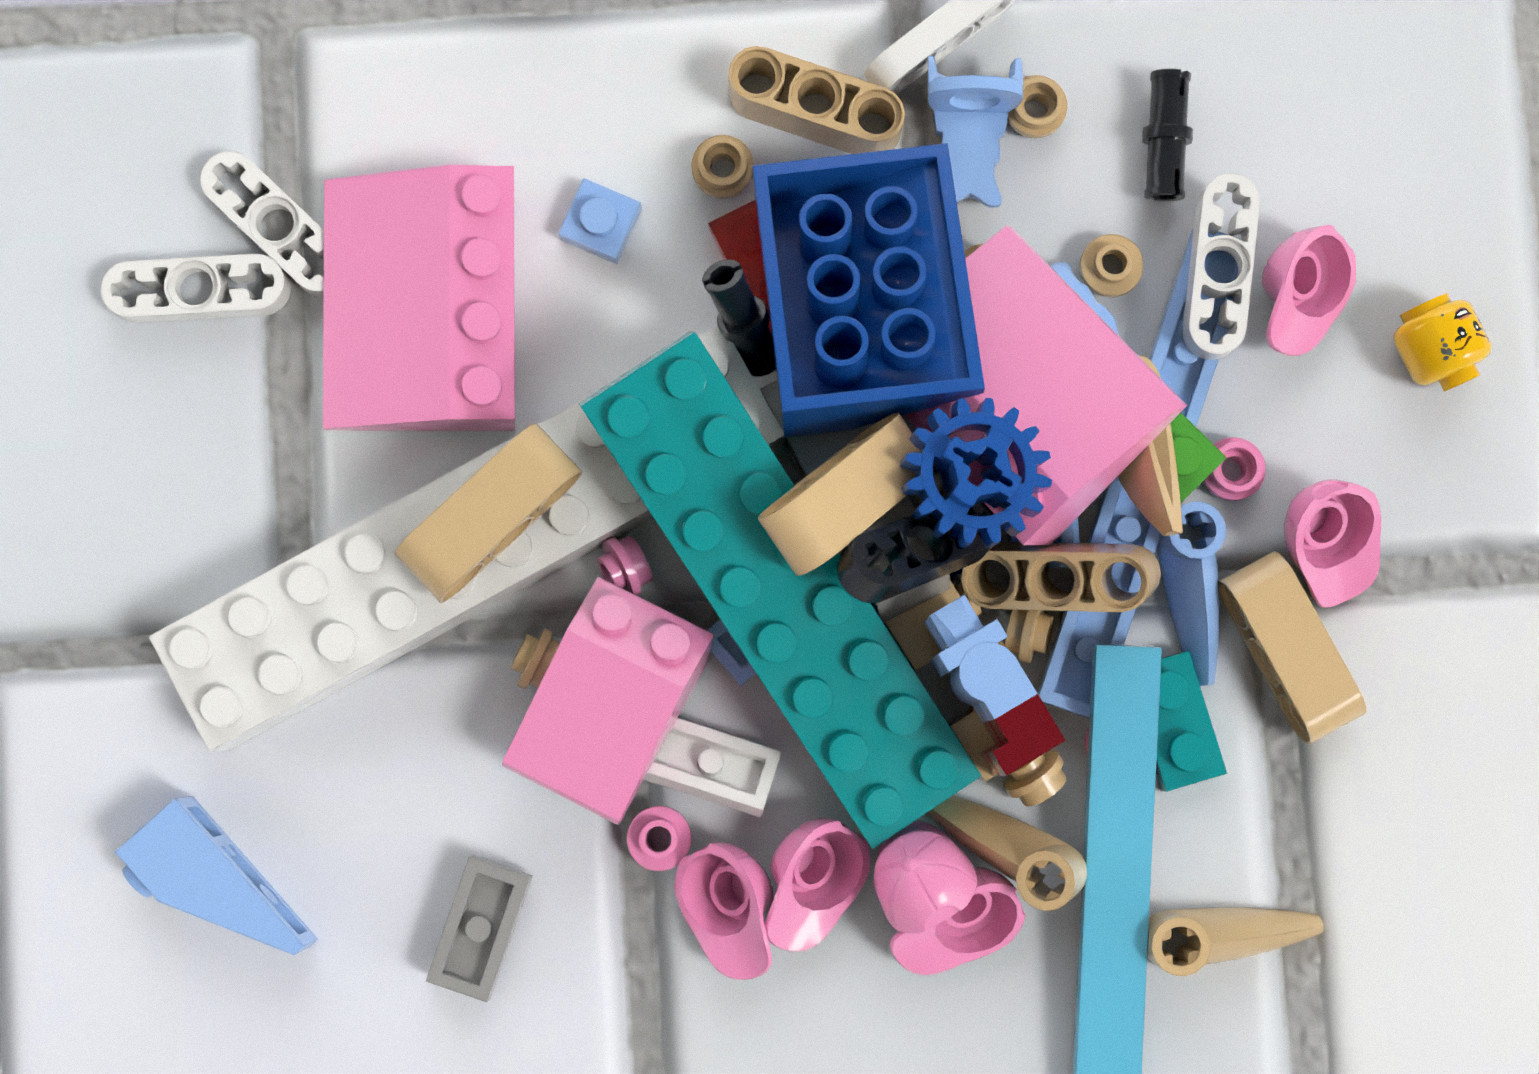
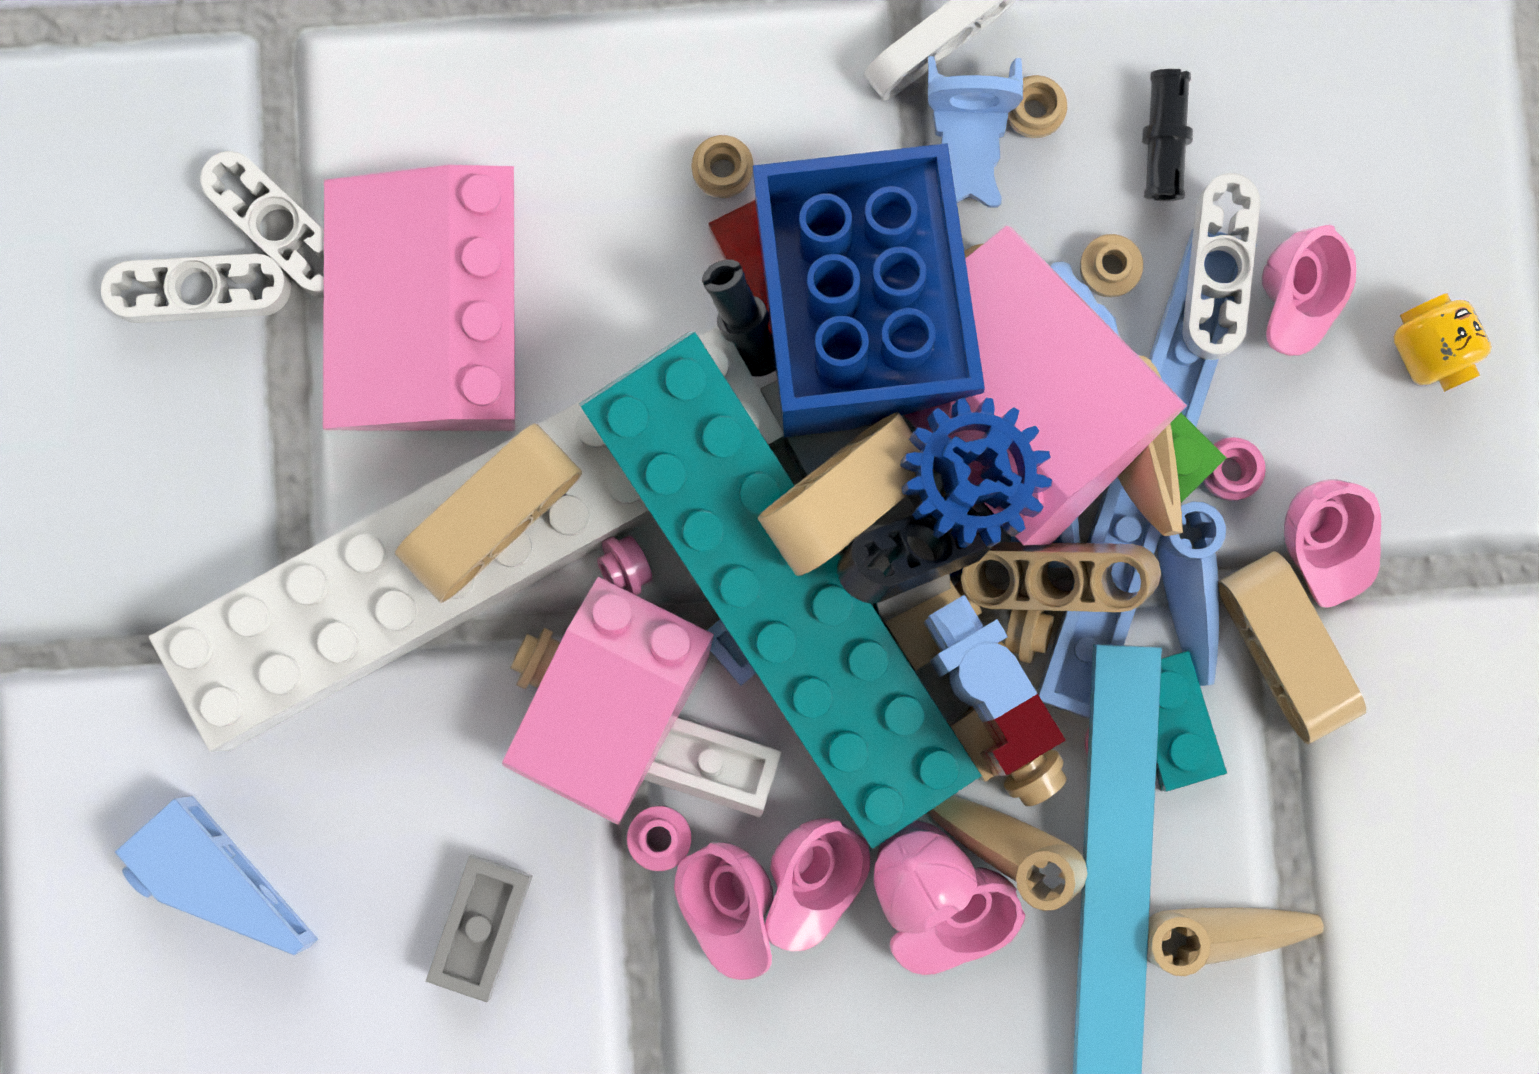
(600, 221): light blue plate -> none
(797, 78): tan beam -> none

